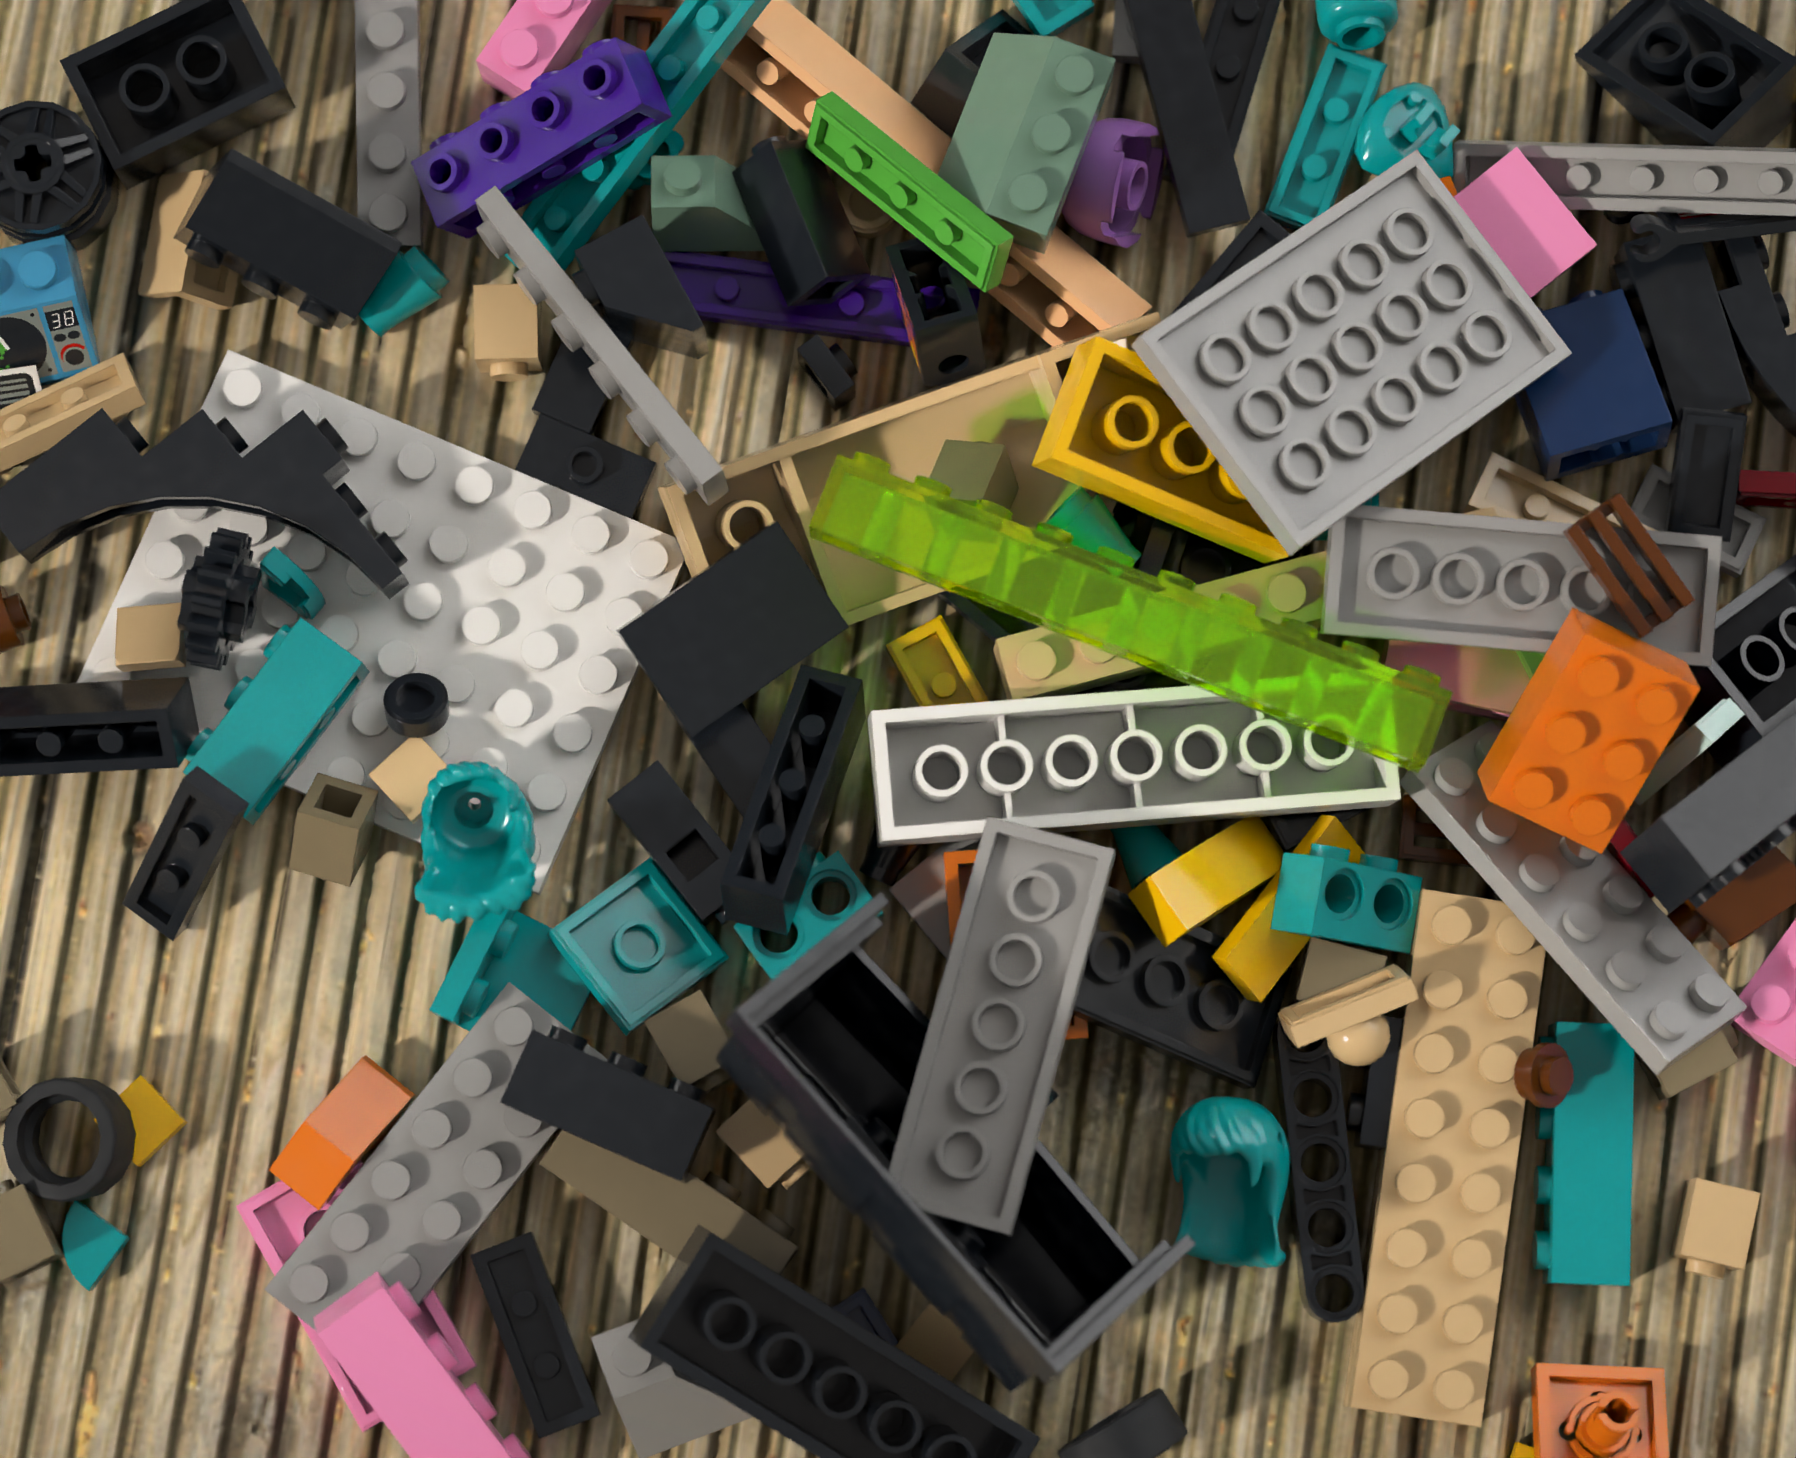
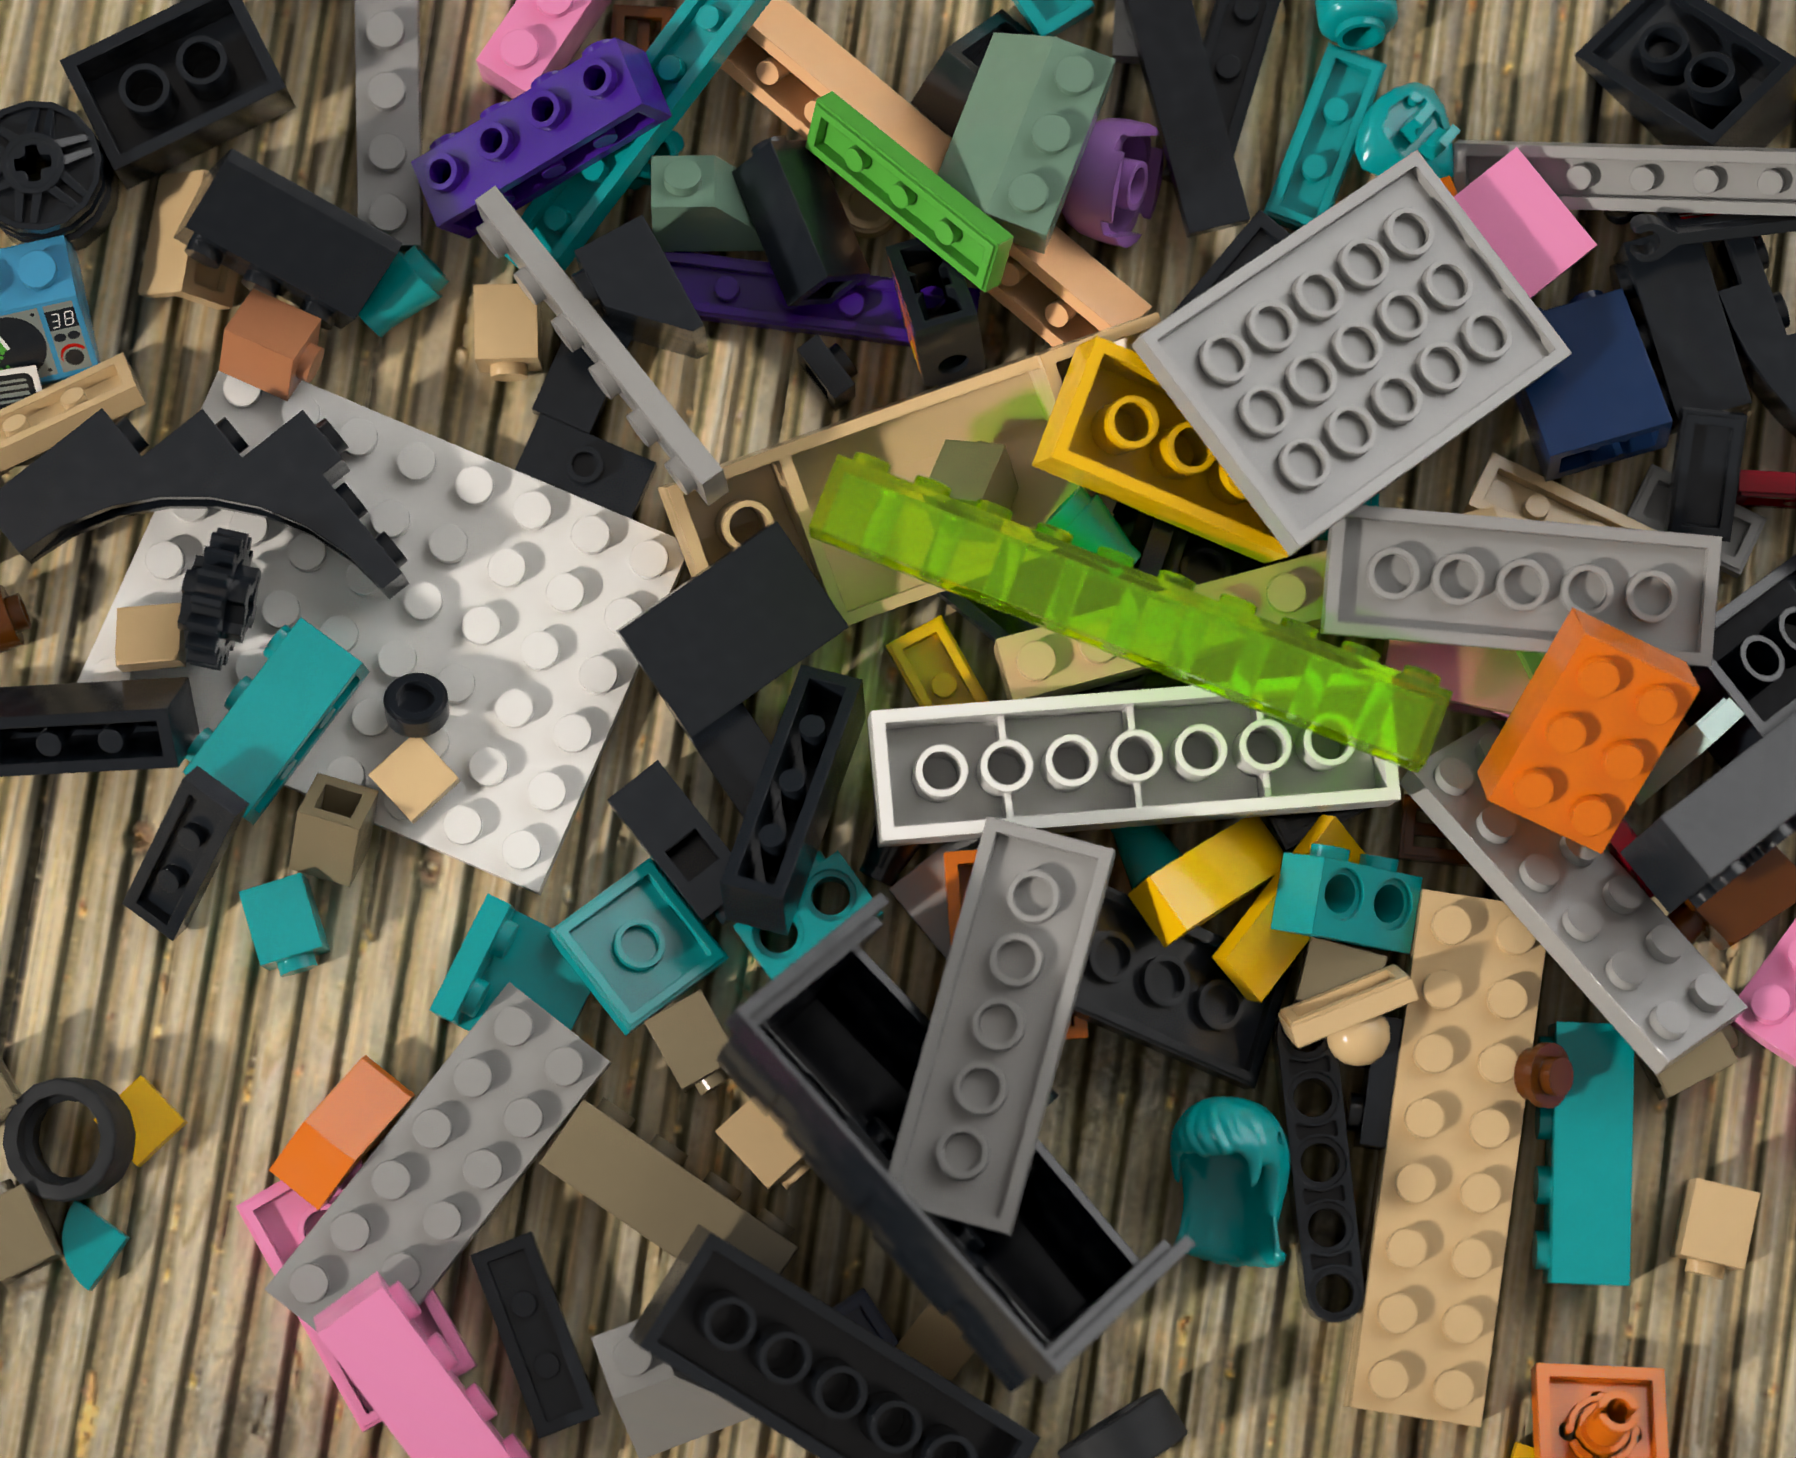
(271, 345): none -> nougat brick
(285, 924): none -> teal brick
(290, 584): teal tile -> none
(475, 852): teal piece -> none
(609, 1102): black brick -> none
(1648, 549): reddish brown tile -> none

